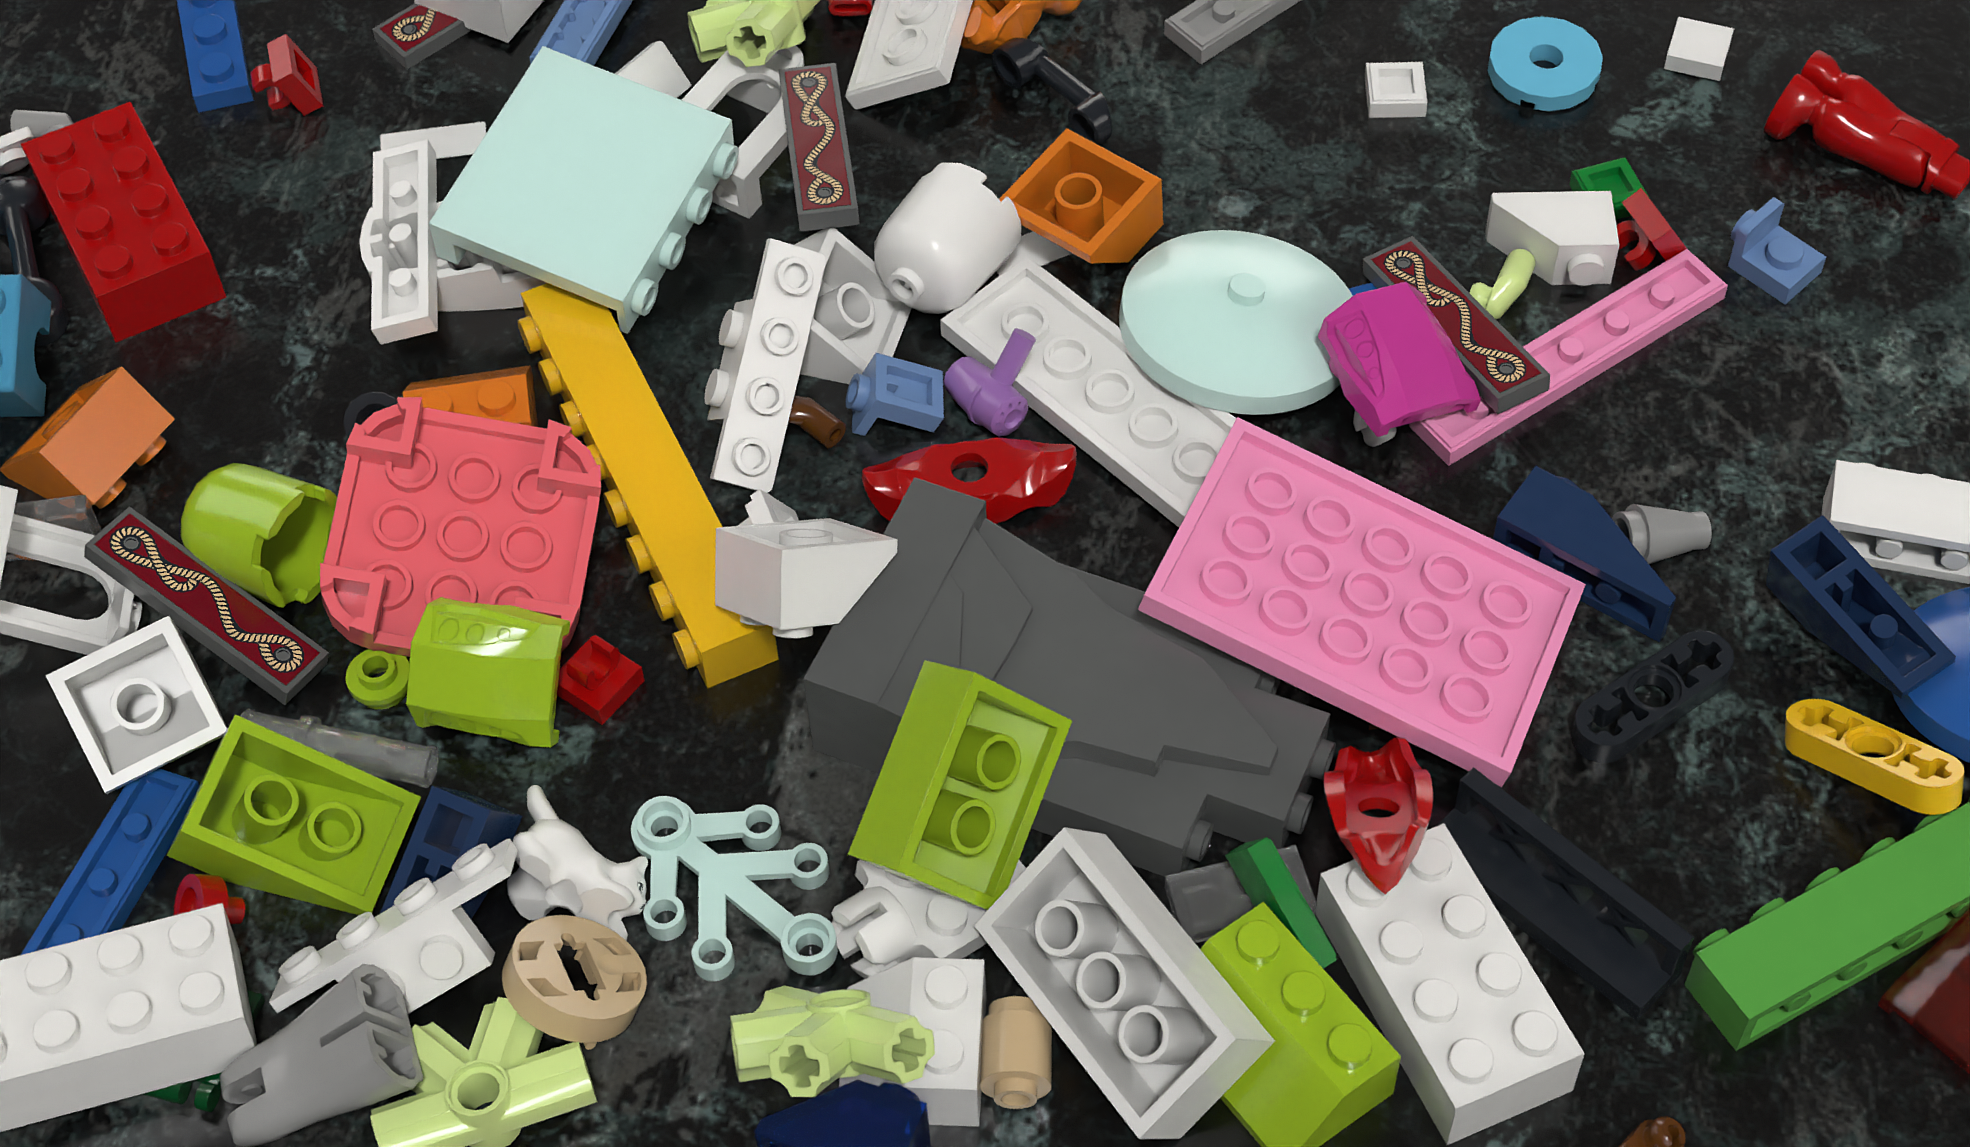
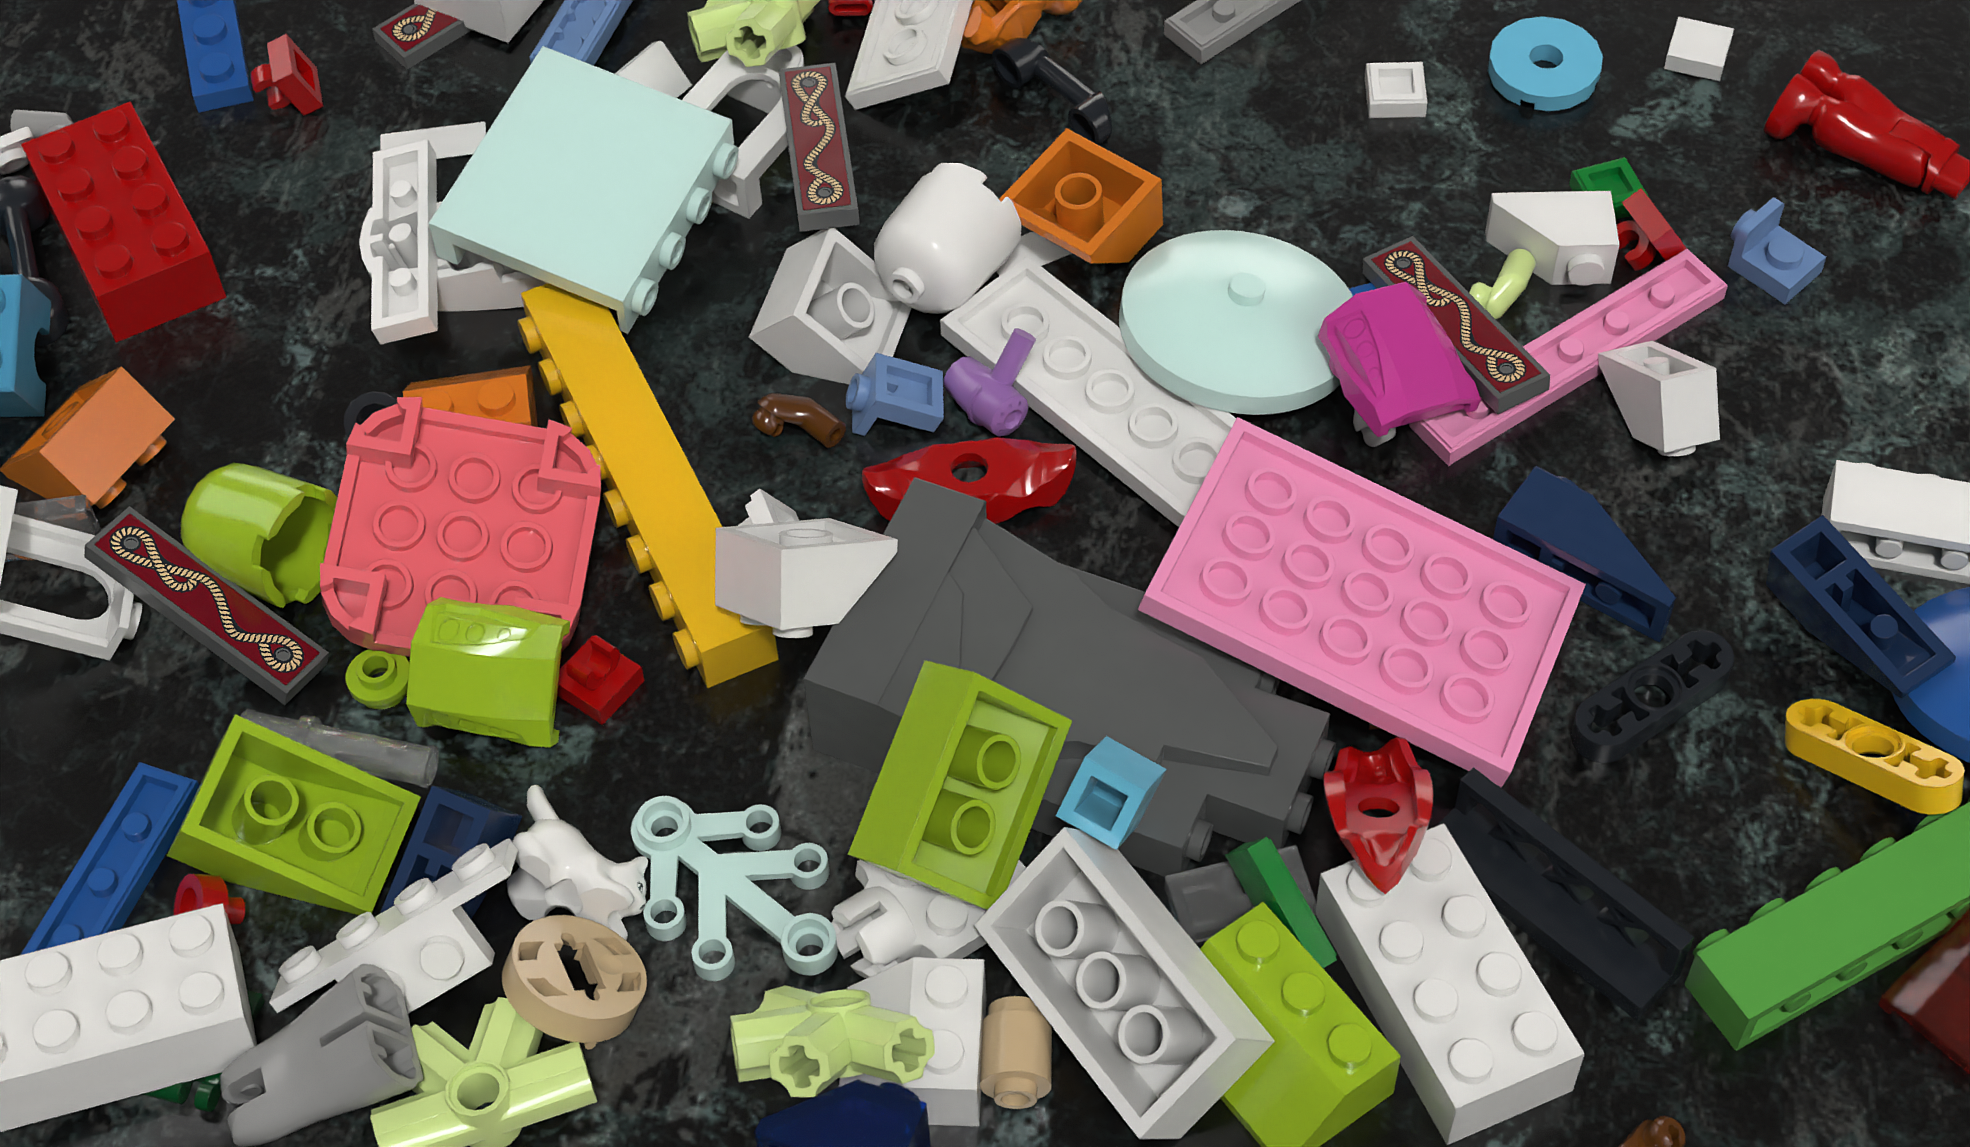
(138, 704): white slope -> none
(762, 365): white bracket -> none
(1111, 792): none -> medium azure brick
(1663, 396): none -> white slope
(1663, 532): light grey cone -> none

